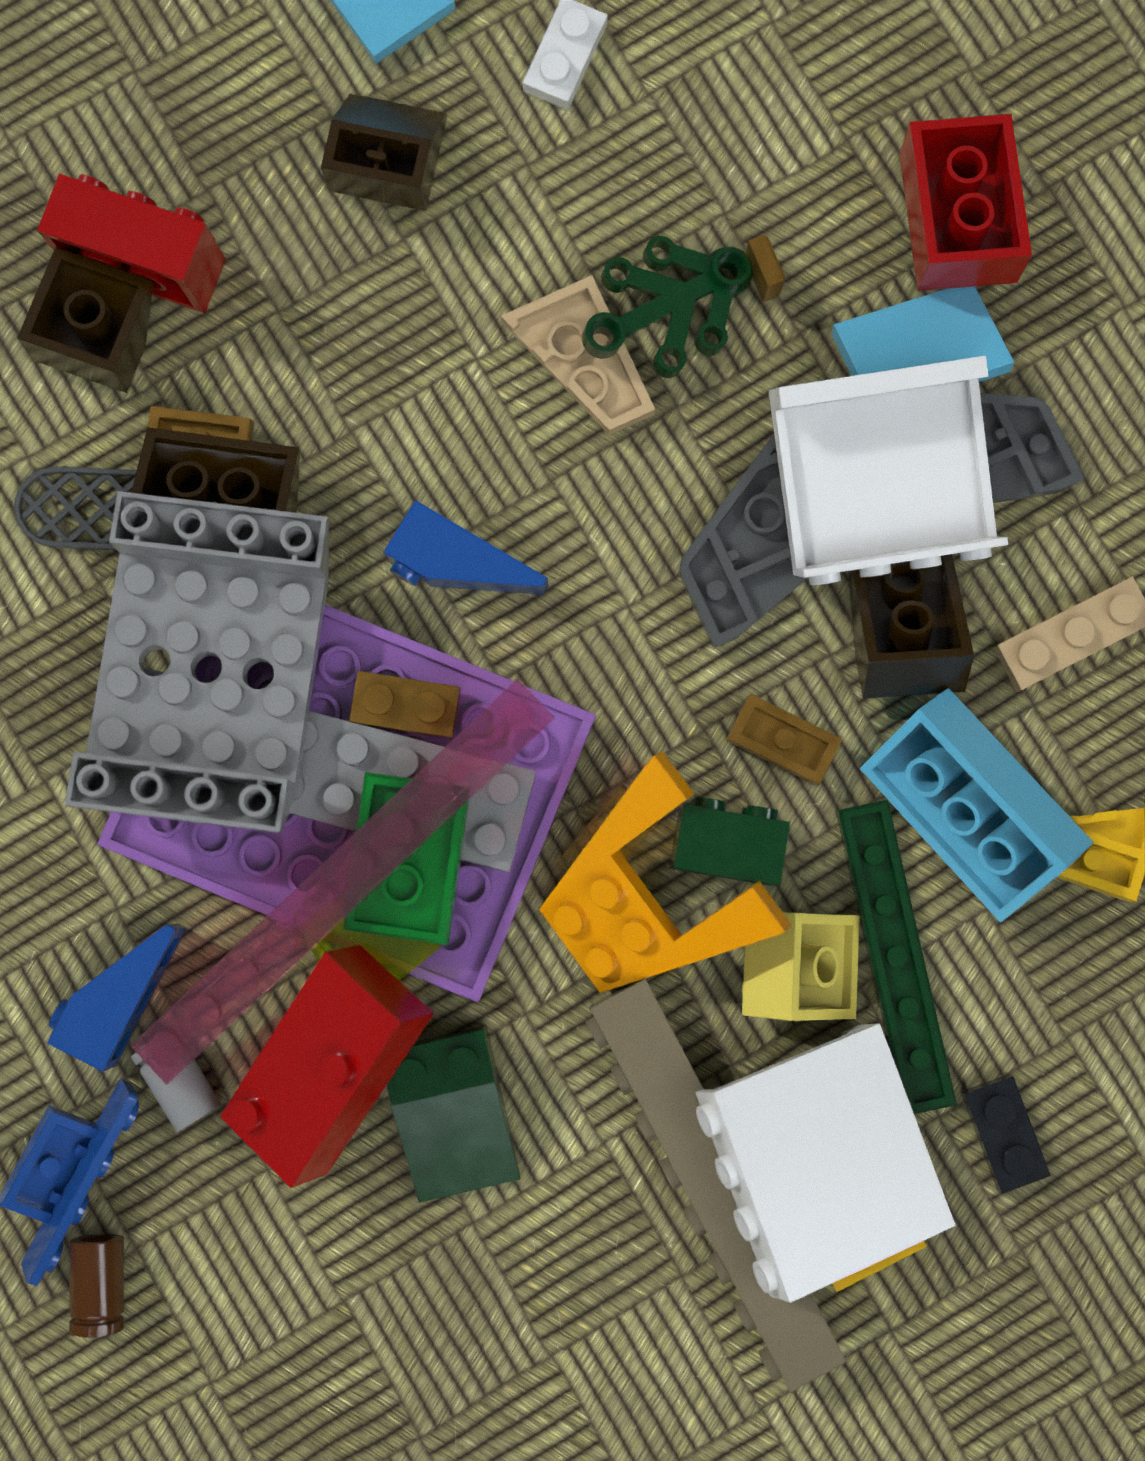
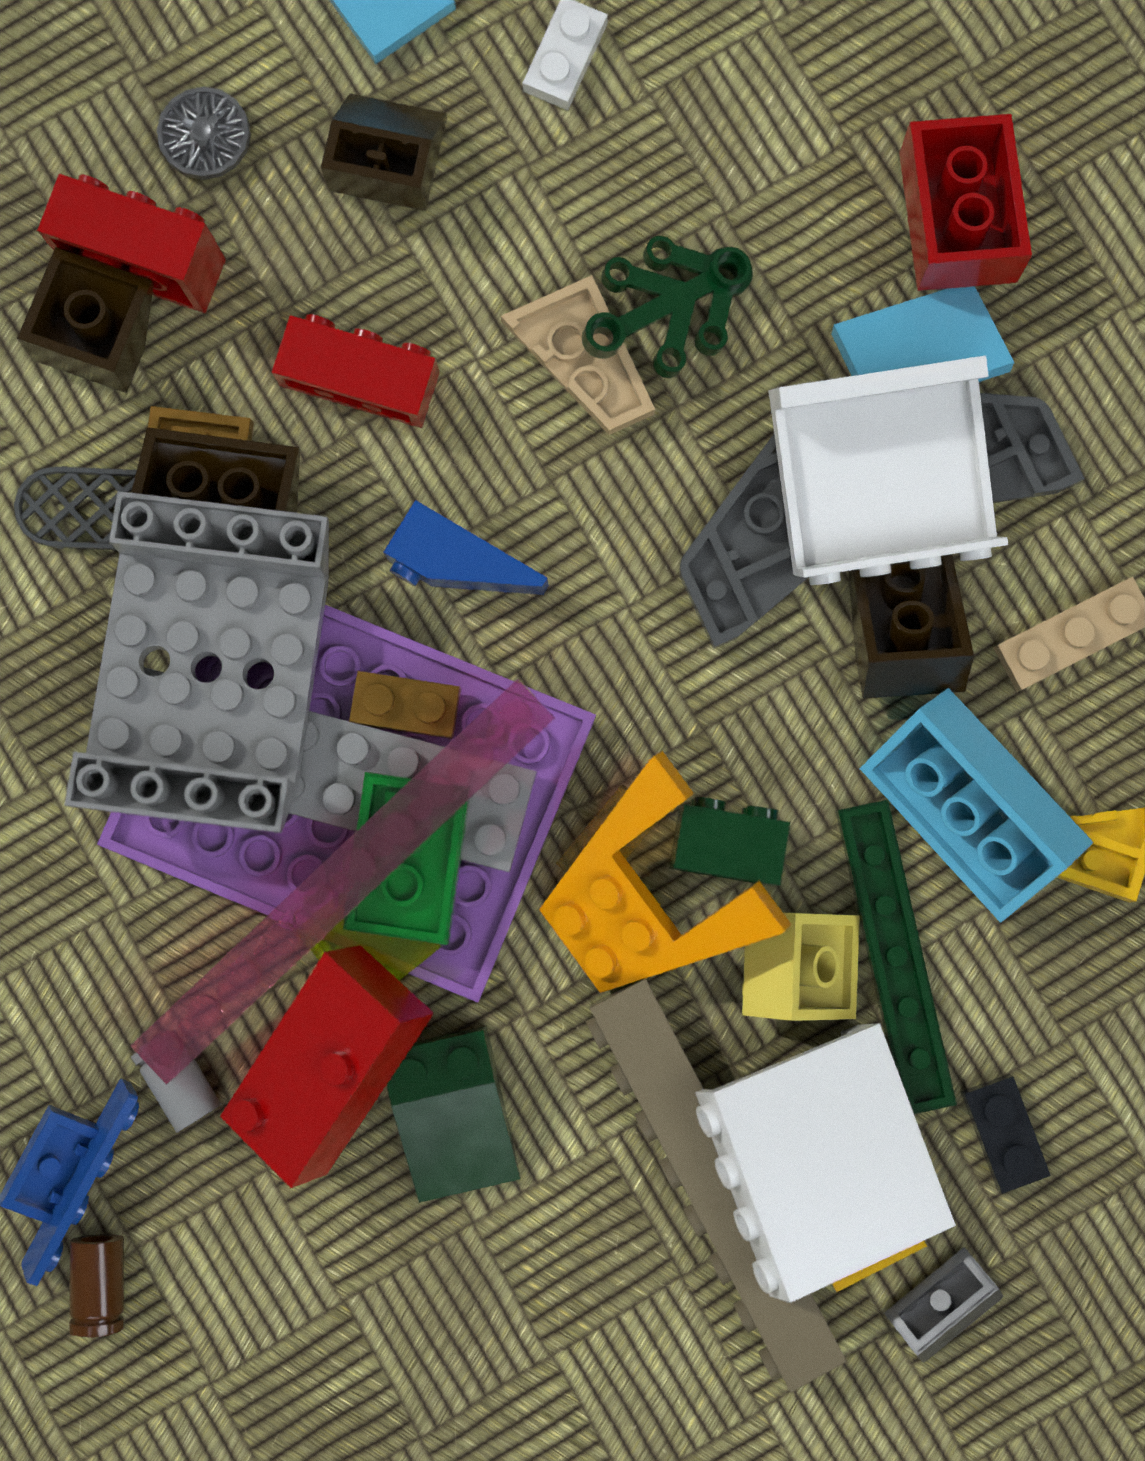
(106, 1011): blue slope -> none
(203, 133): none -> flat silver wheel
(356, 369): none -> red brick
(766, 268): pearl gold tile -> none
(784, 739): pearl gold plate -> none
(944, 1304): none -> flat silver slope

